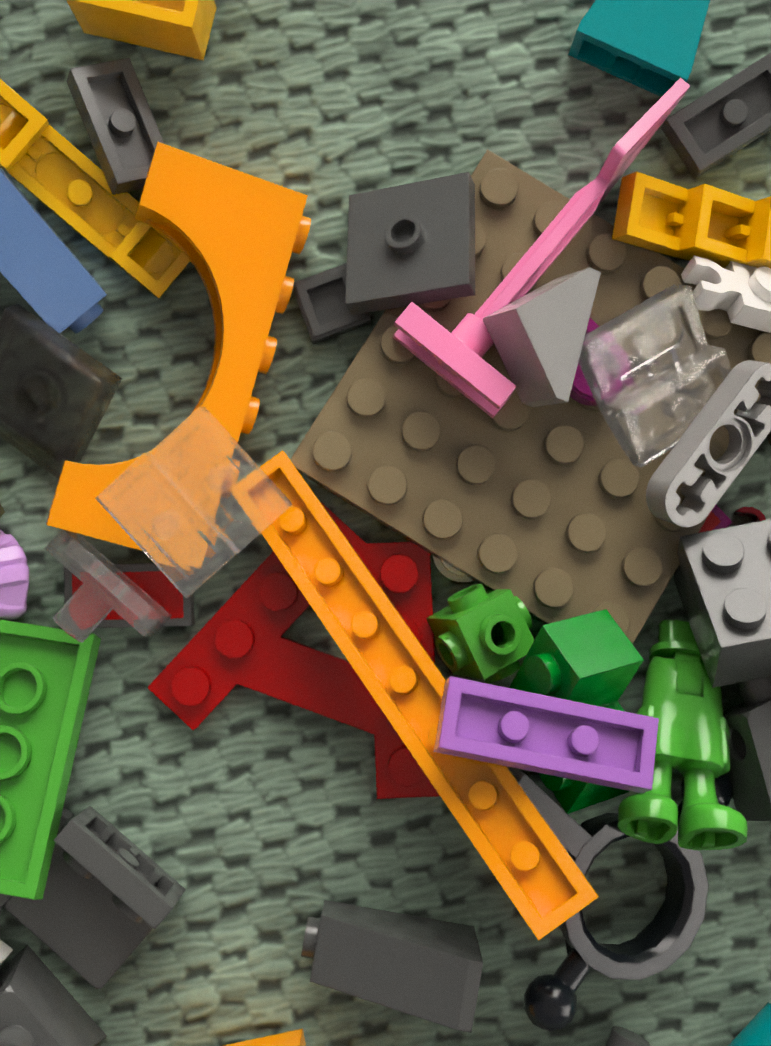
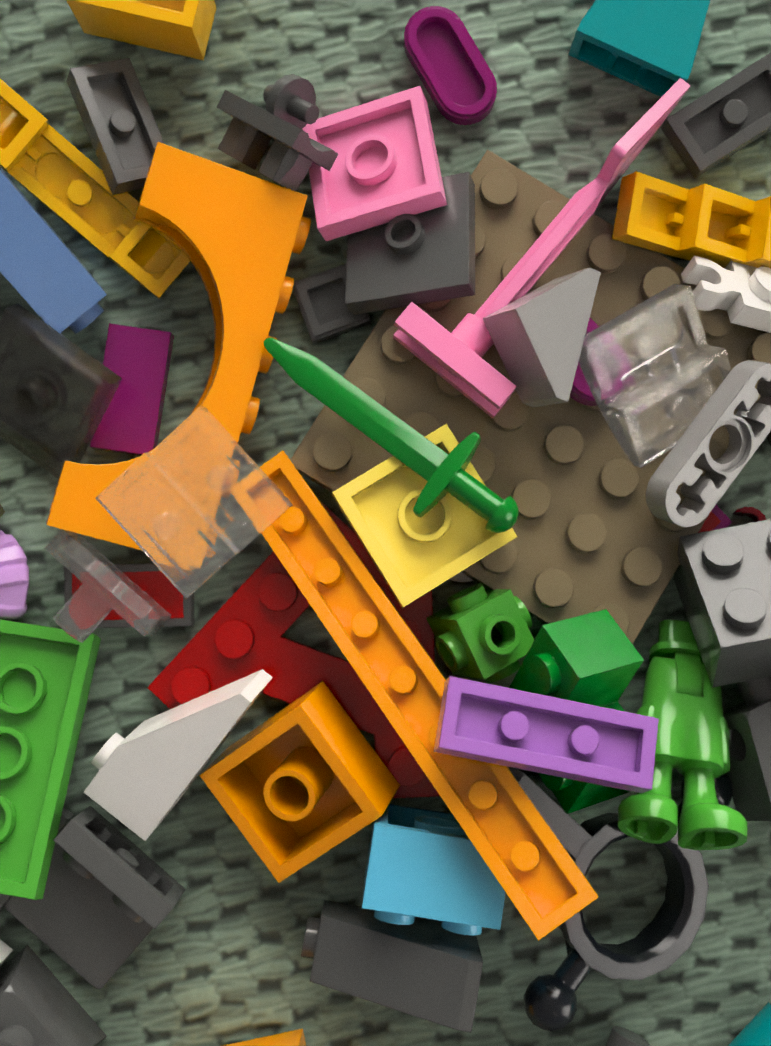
(136, 408): none -> magenta tile
(163, 756): none -> white slope
(288, 110): none -> dark grey hips
(301, 782): none -> light orange brick
(382, 164): none -> bright pink plate
(413, 550): none -> light yellow plate
(429, 870): none -> medium azure brick
(441, 470): none -> green sword
(450, 65): none -> magenta tile

